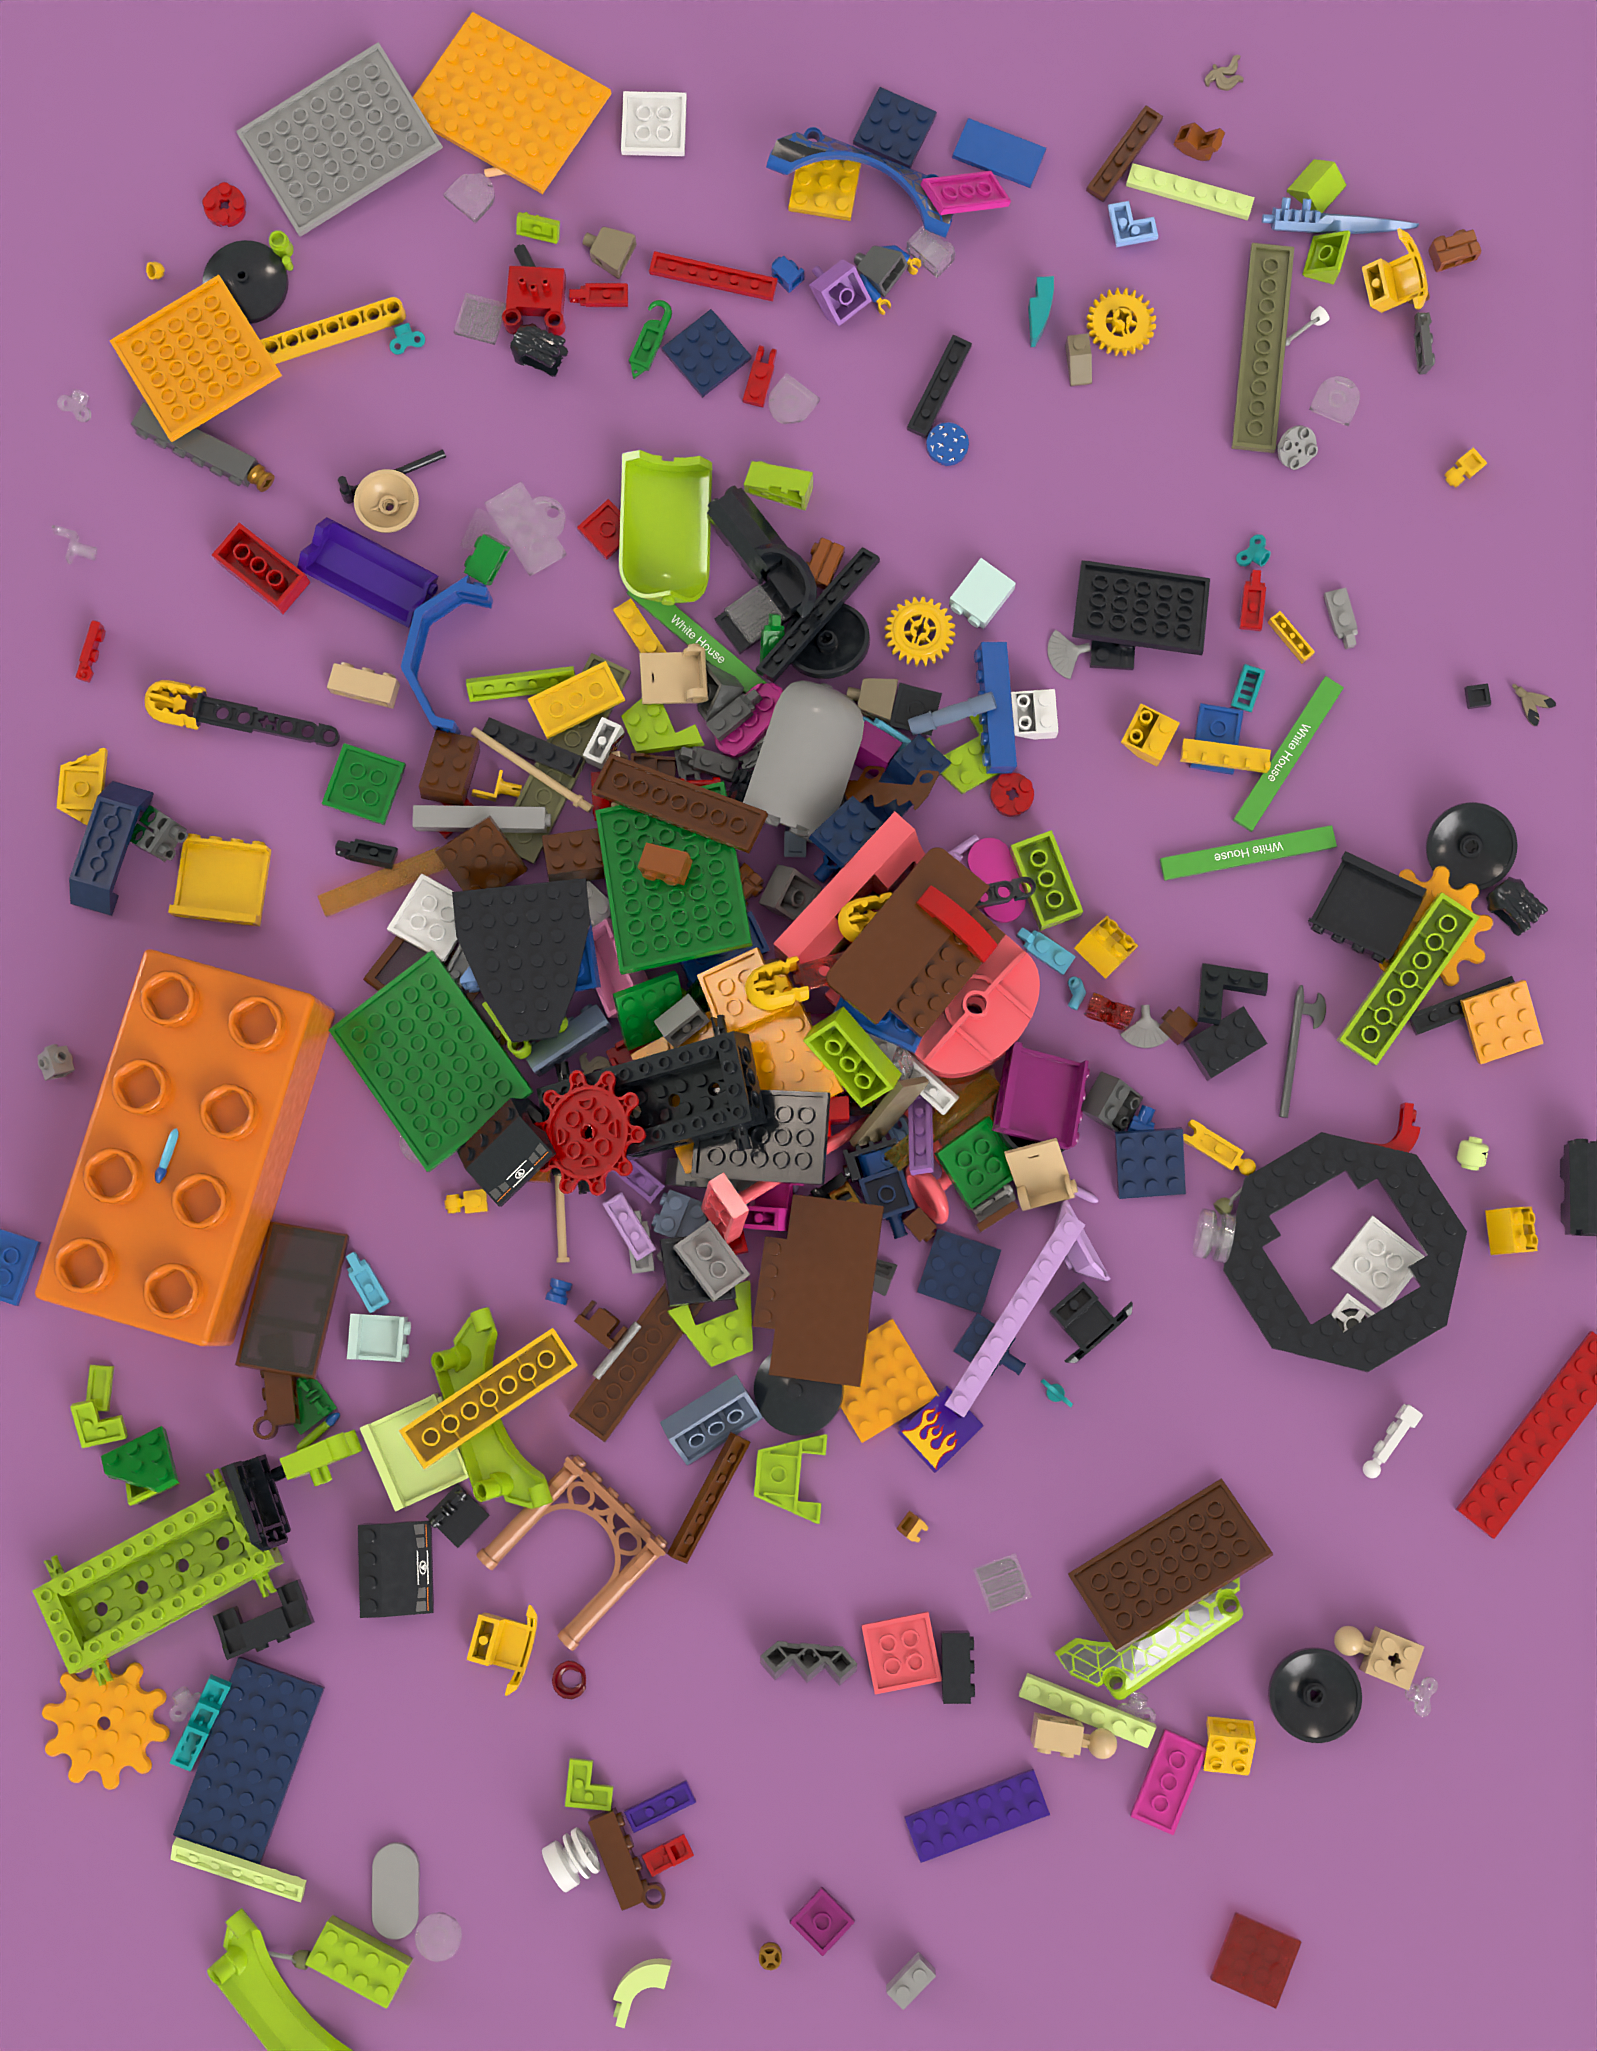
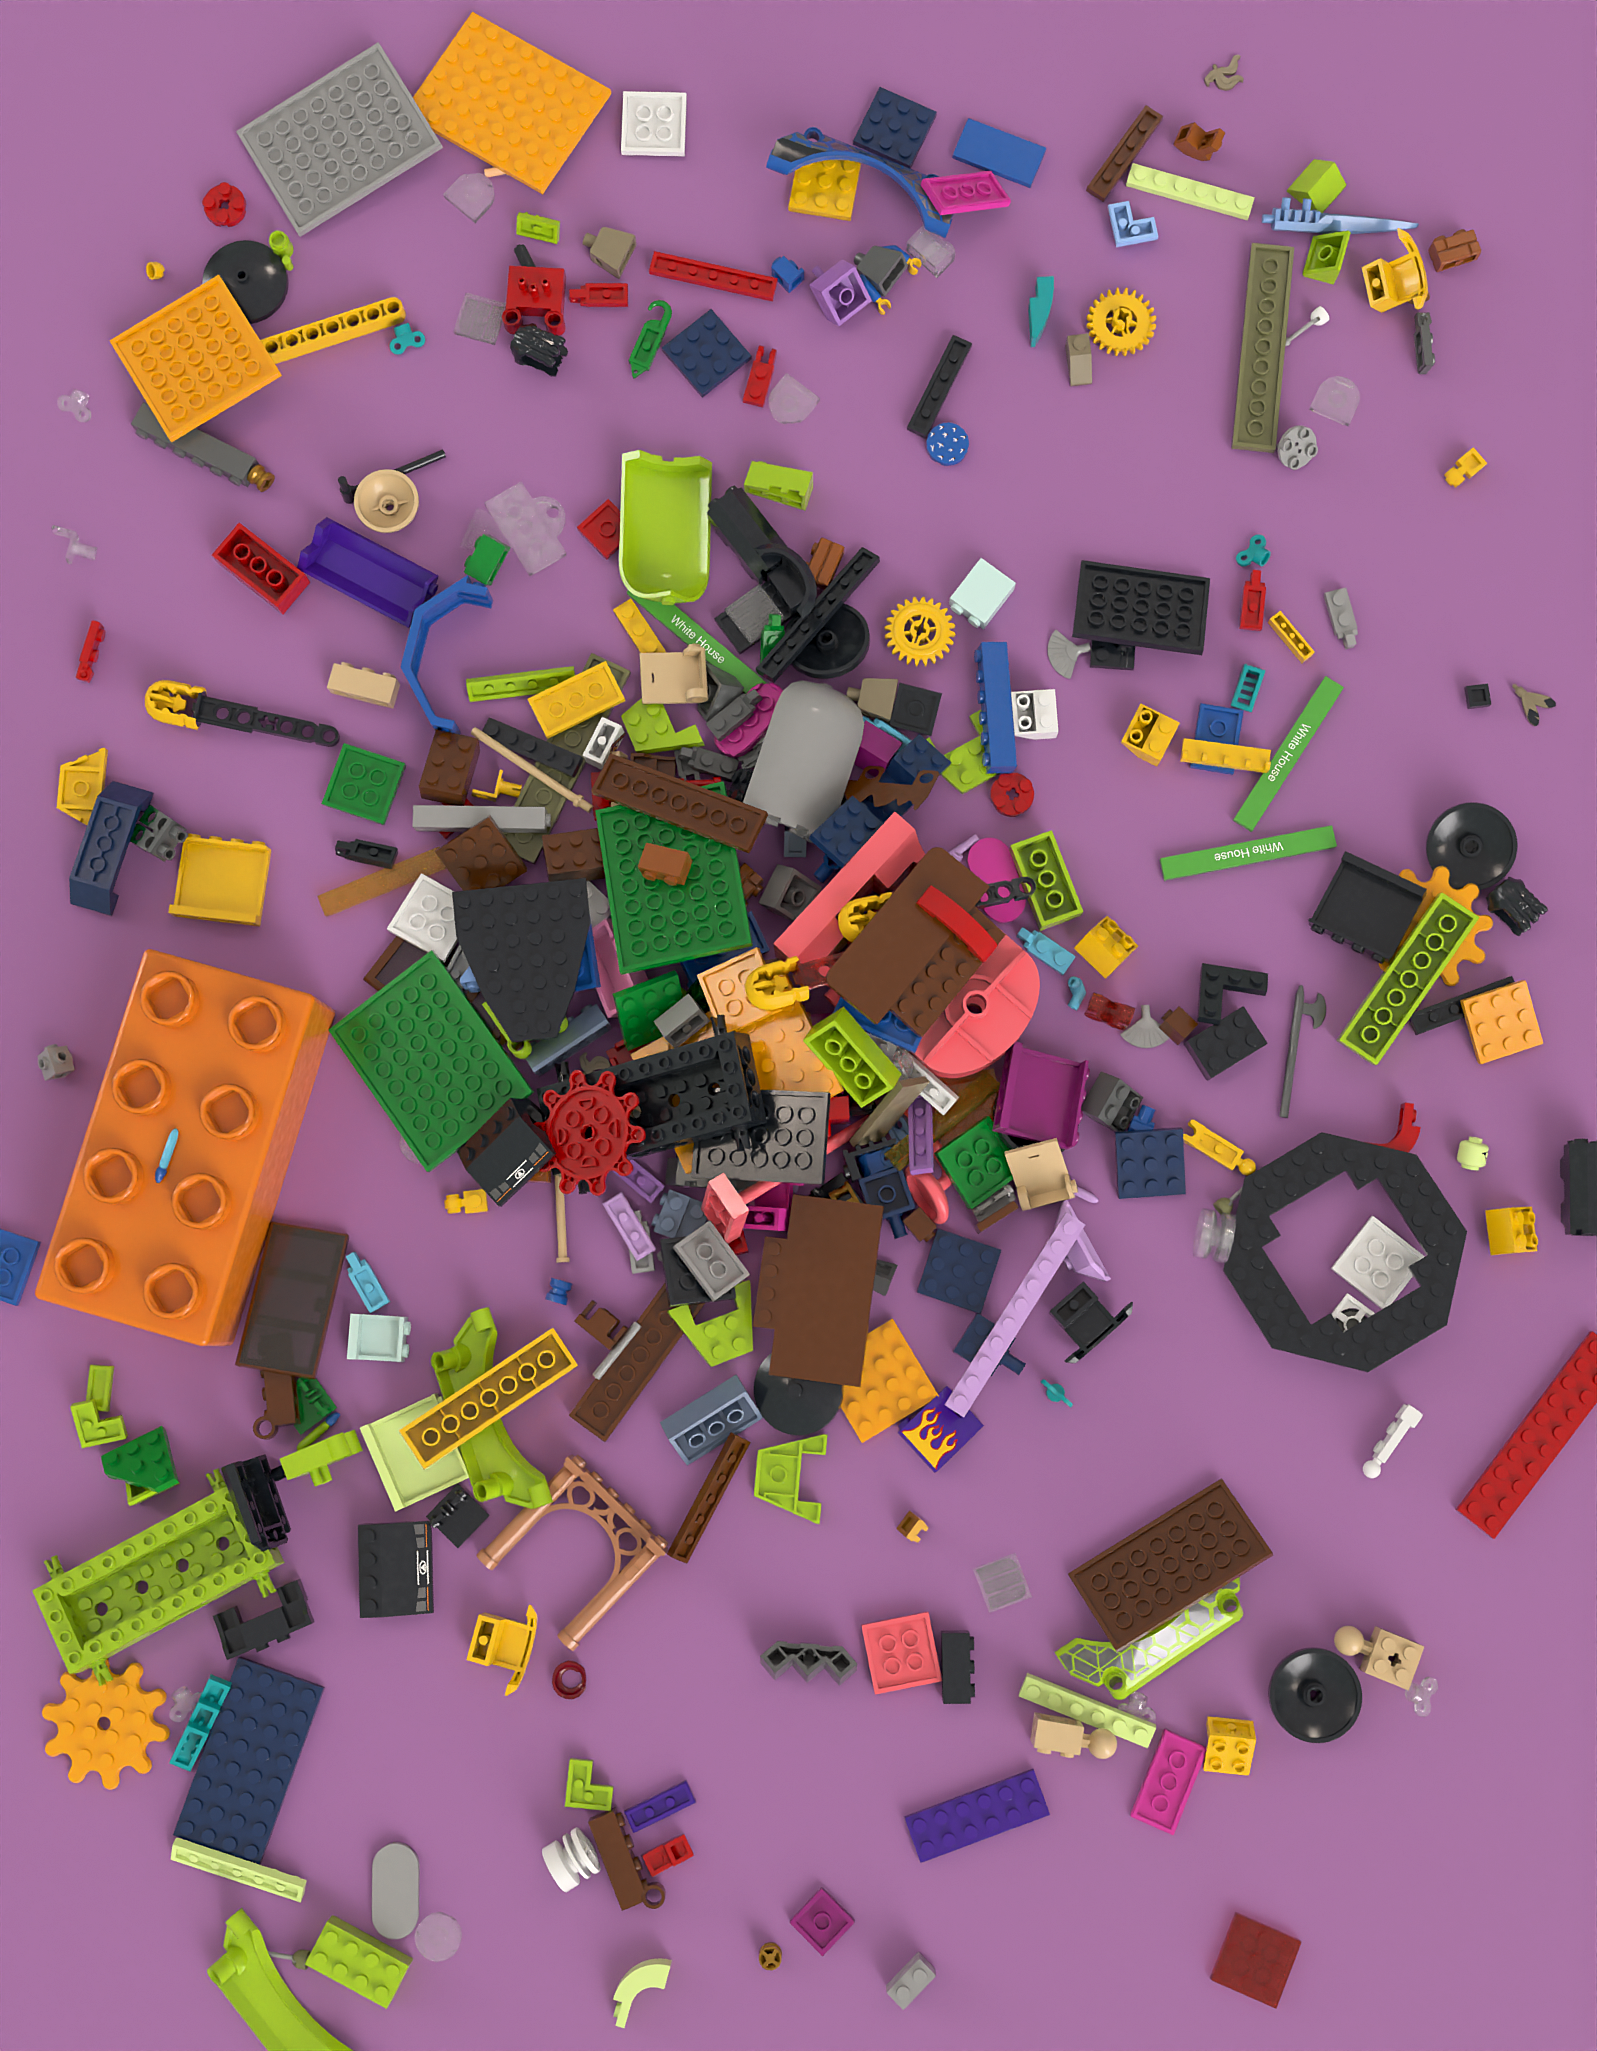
(952, 713): sand blue piece -> none

